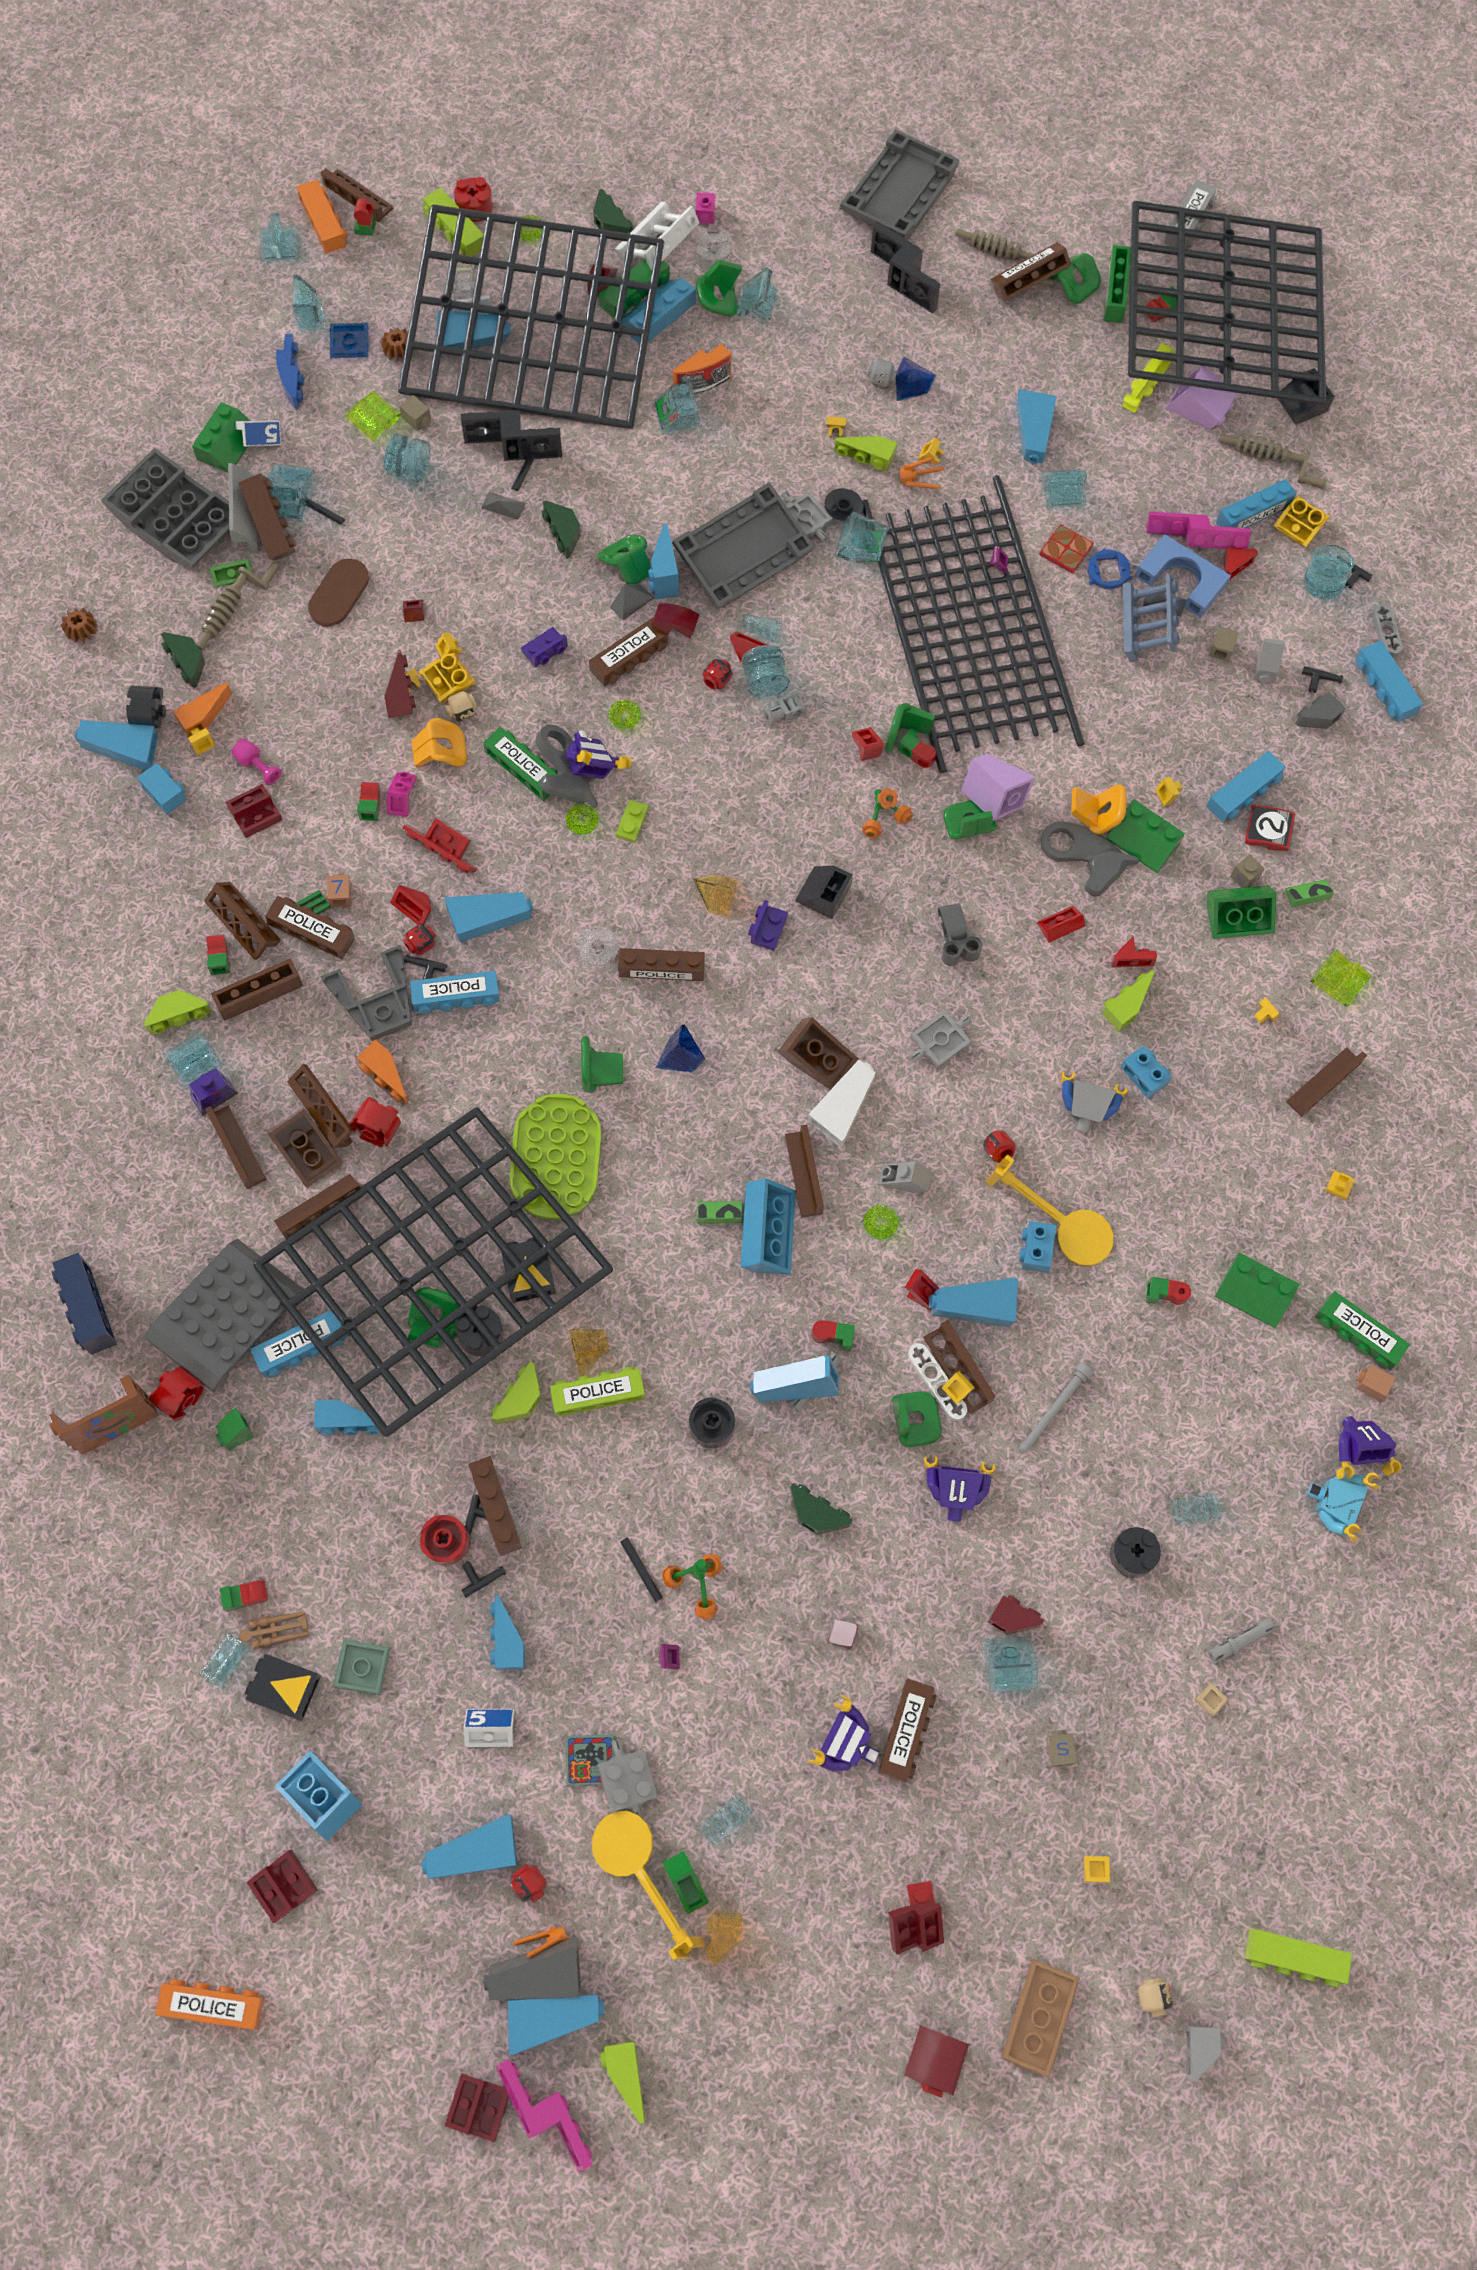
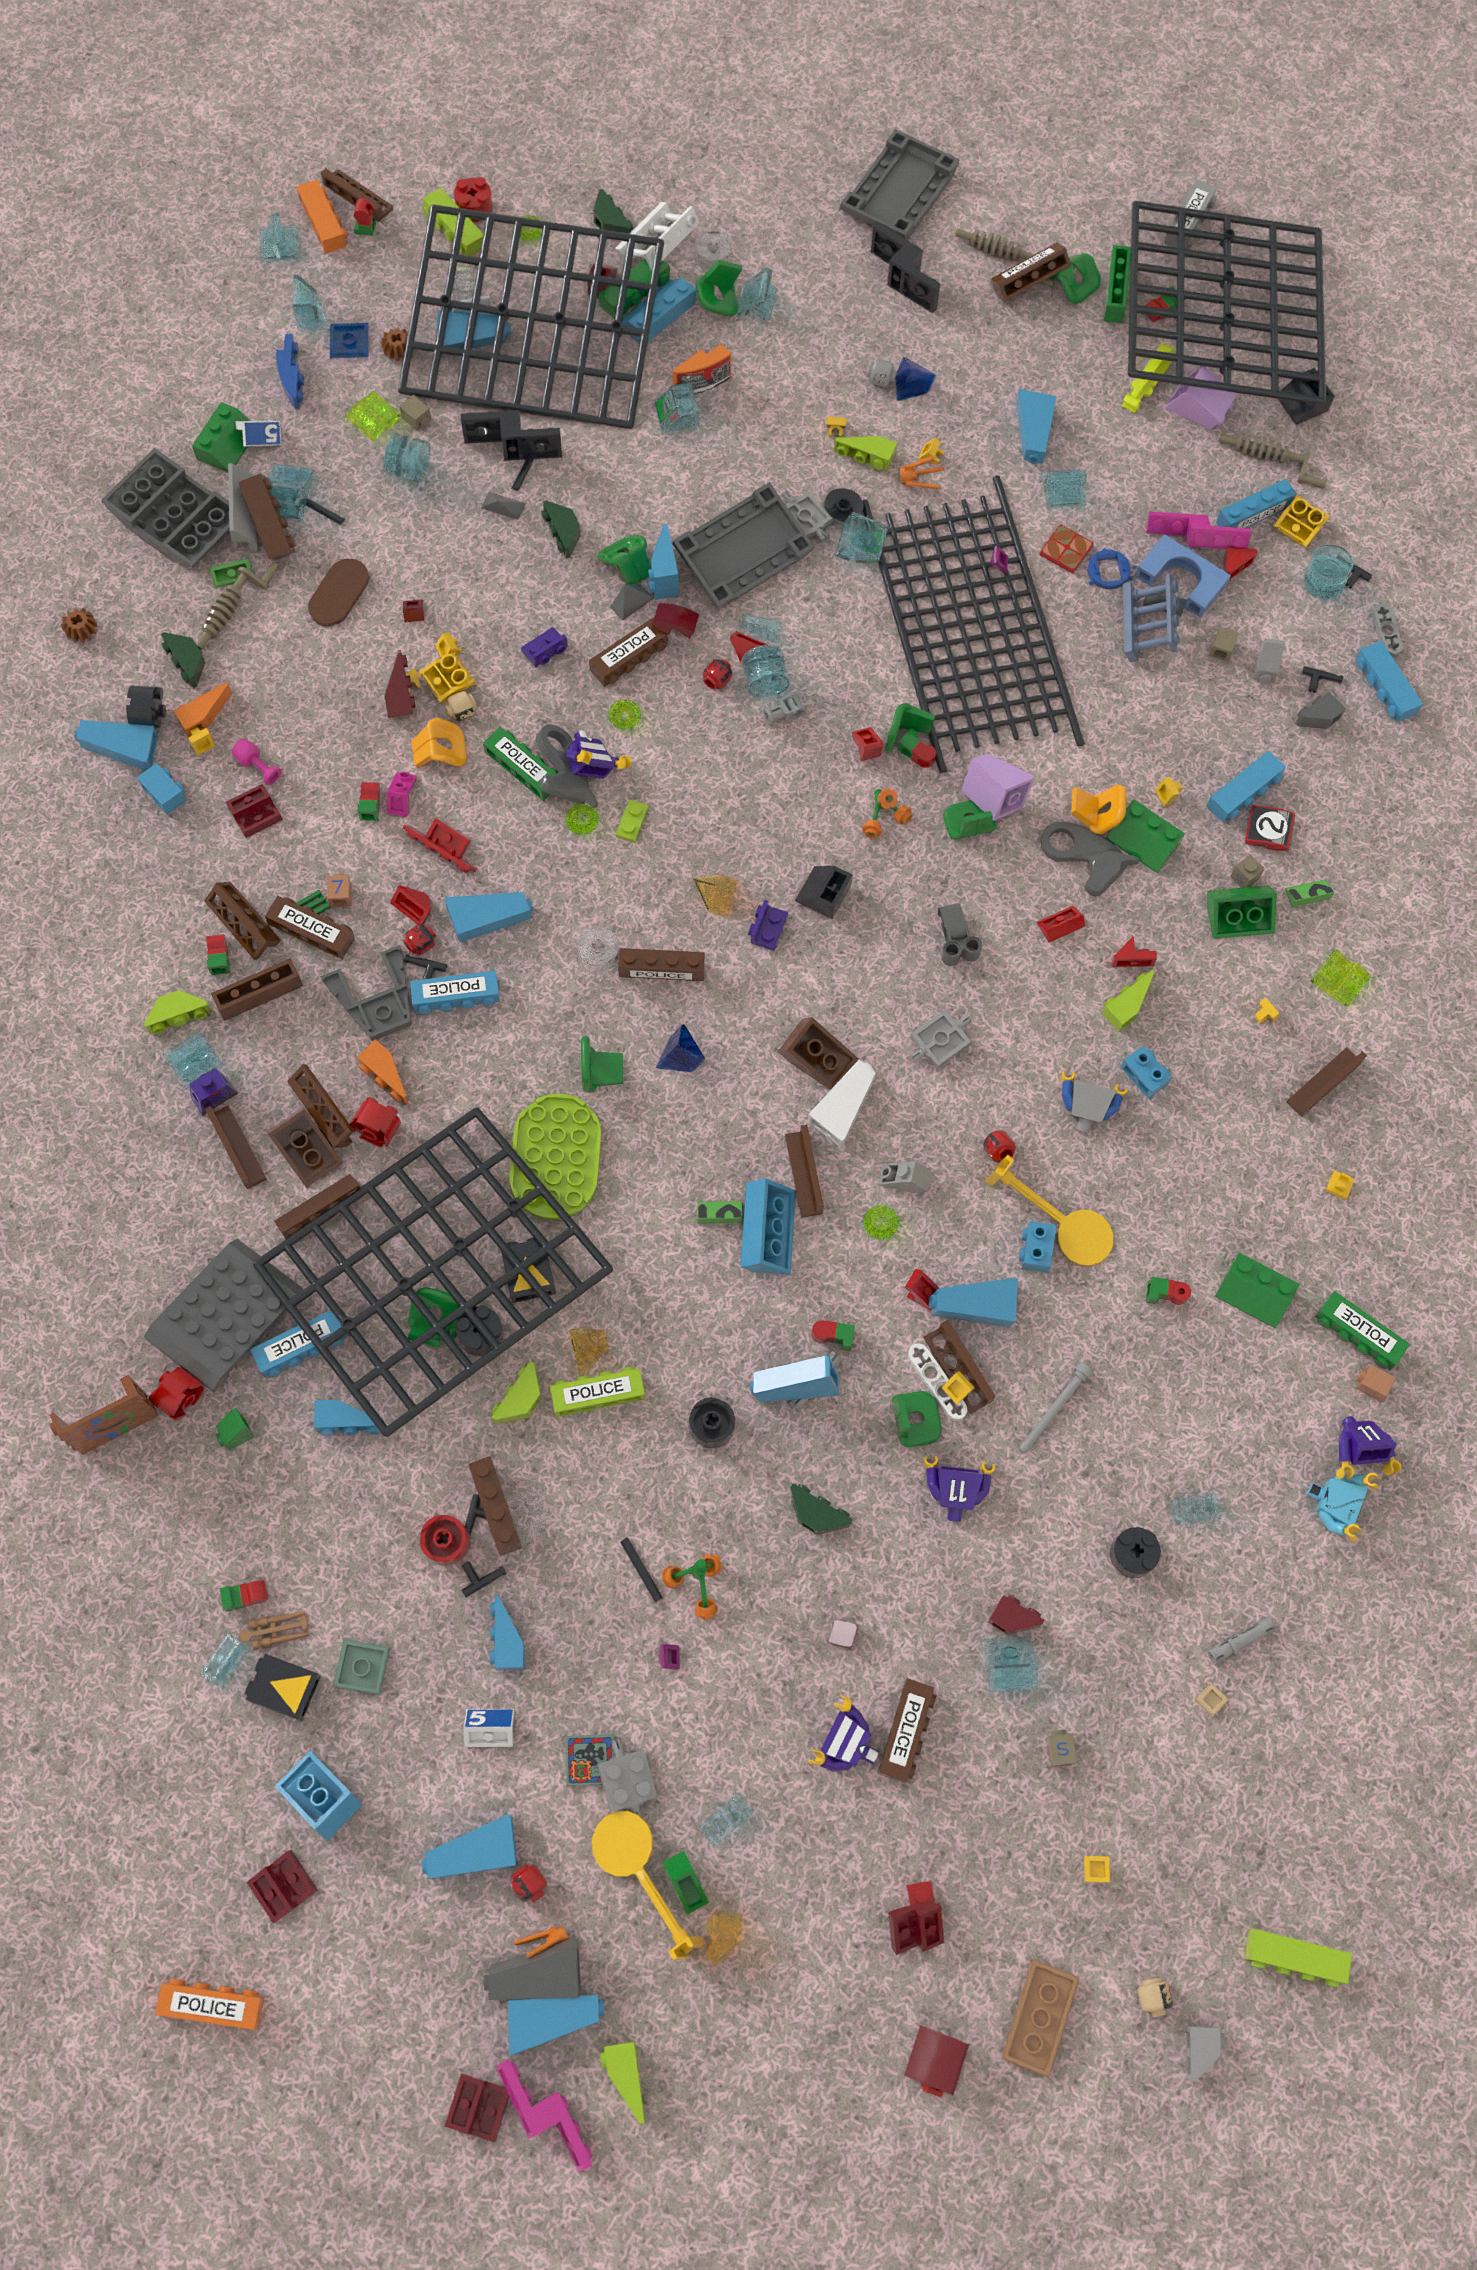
(83, 1304): dark blue brick -> none
(705, 212): dark pink brick -> none

